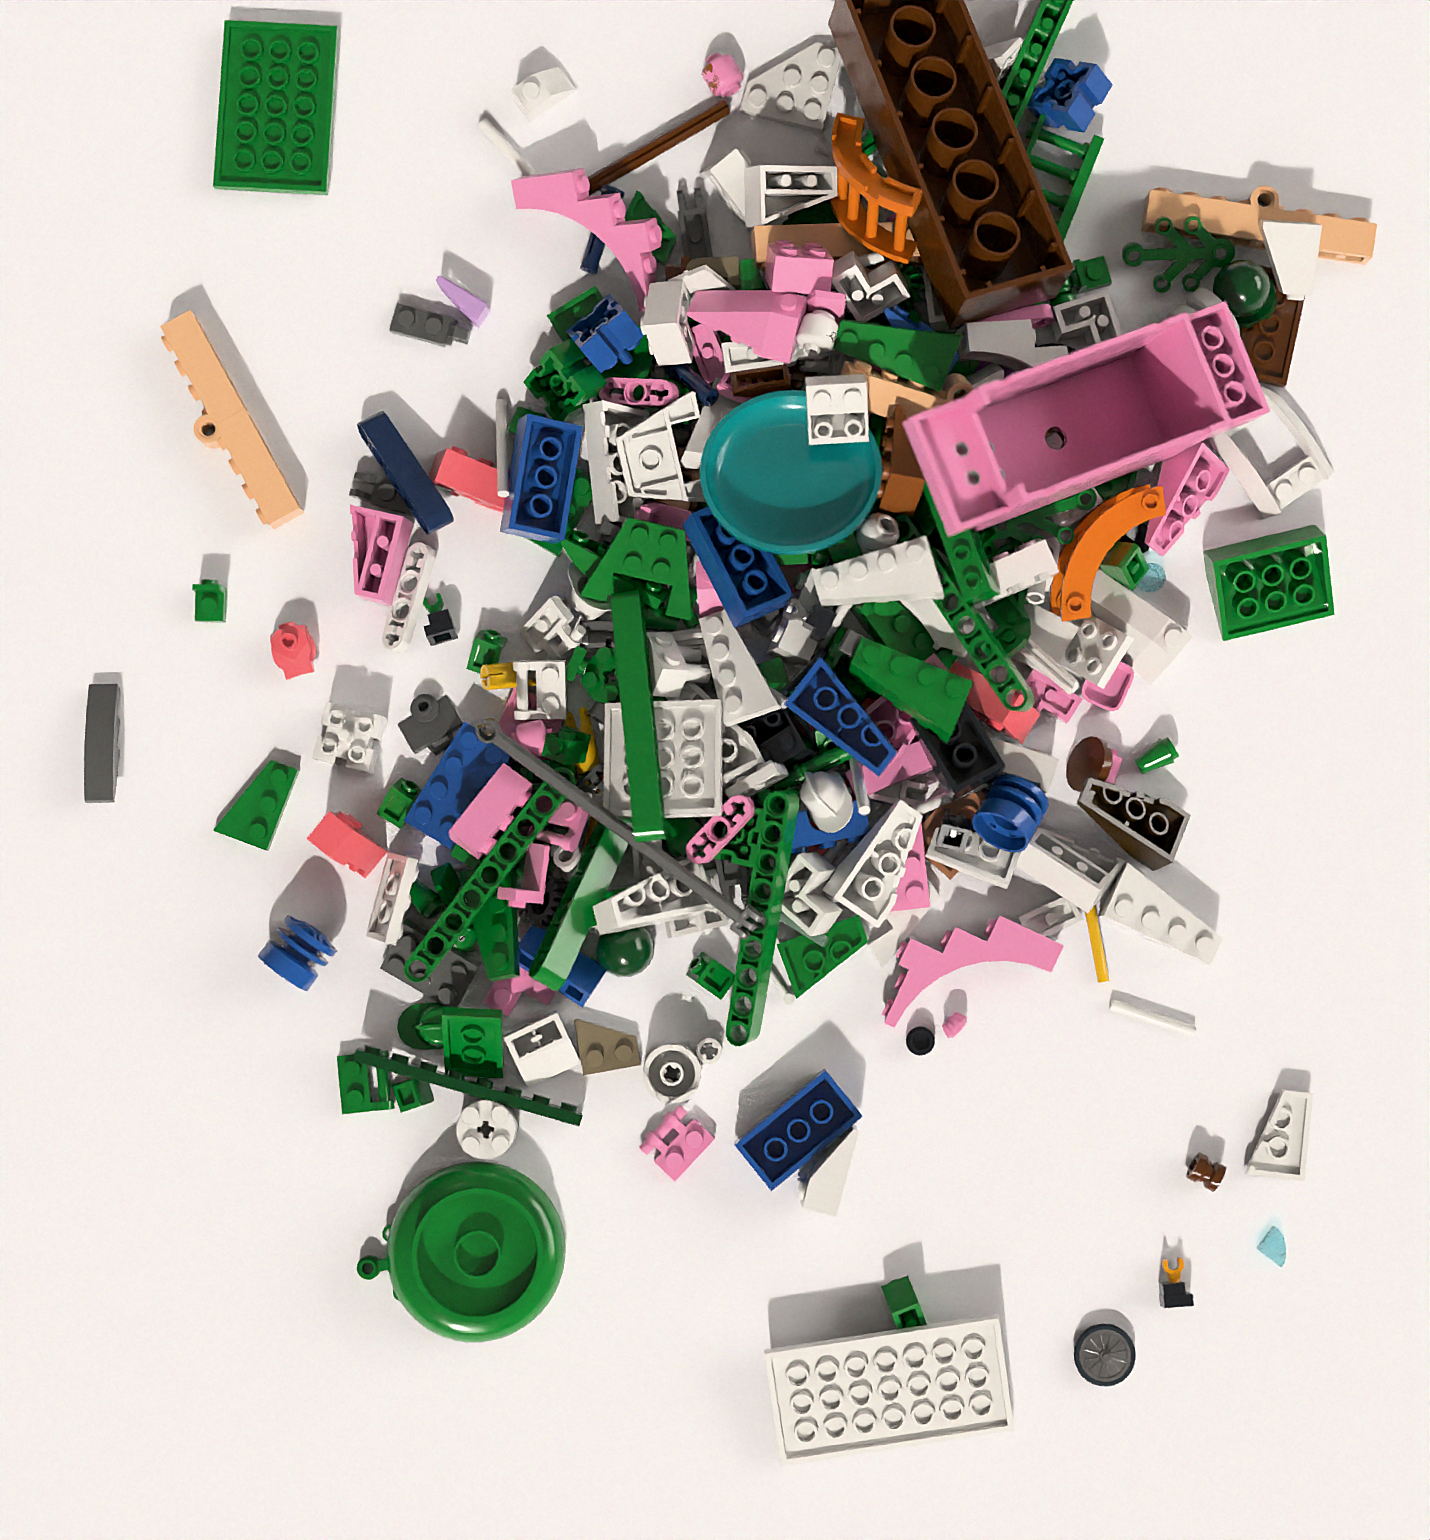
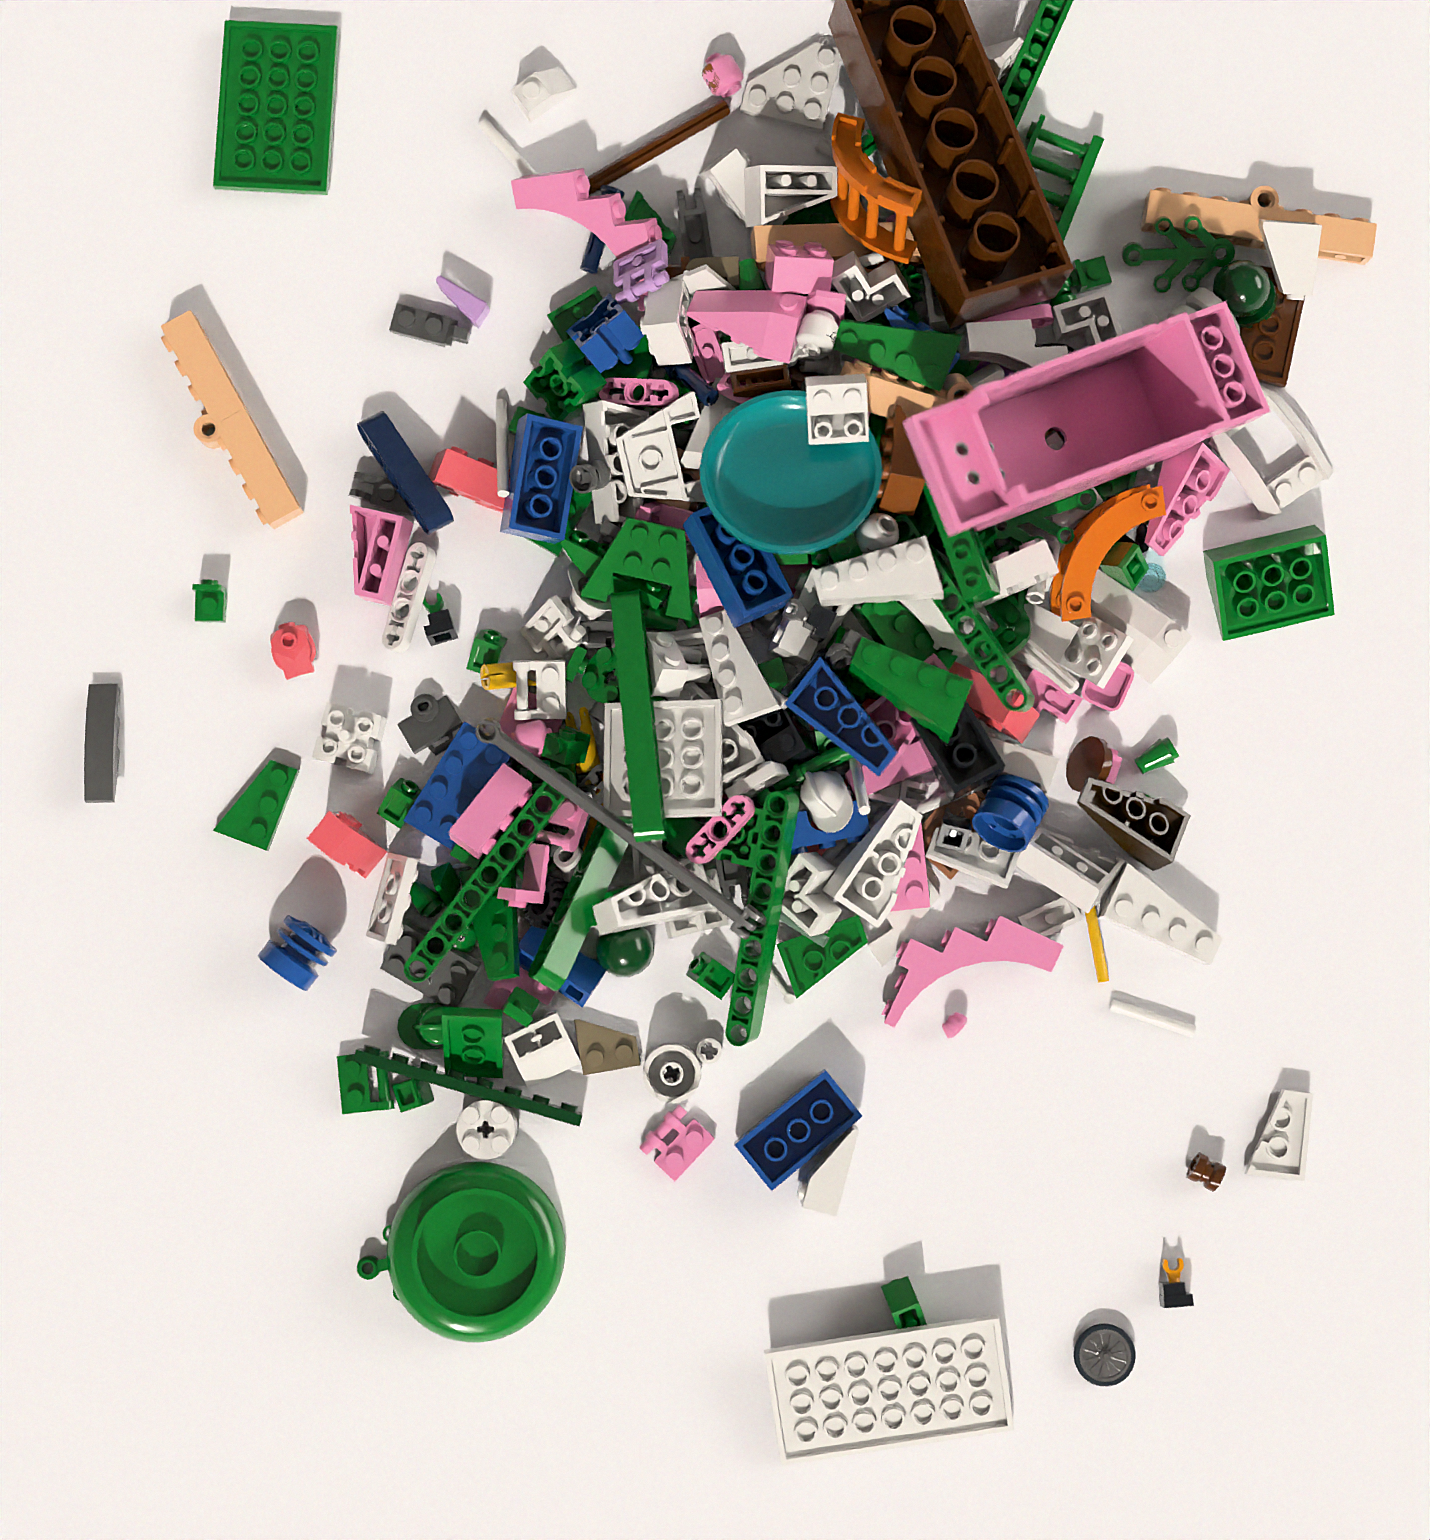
(520, 1006): none -> green bracket
(589, 476): none -> dark grey wheel
(640, 265): none -> lavender plate
(838, 656): none -> dark grey plate
(920, 1041): black plate -> none
(1070, 94): blue brick -> none
(1274, 1246): clear light blue tile -> none

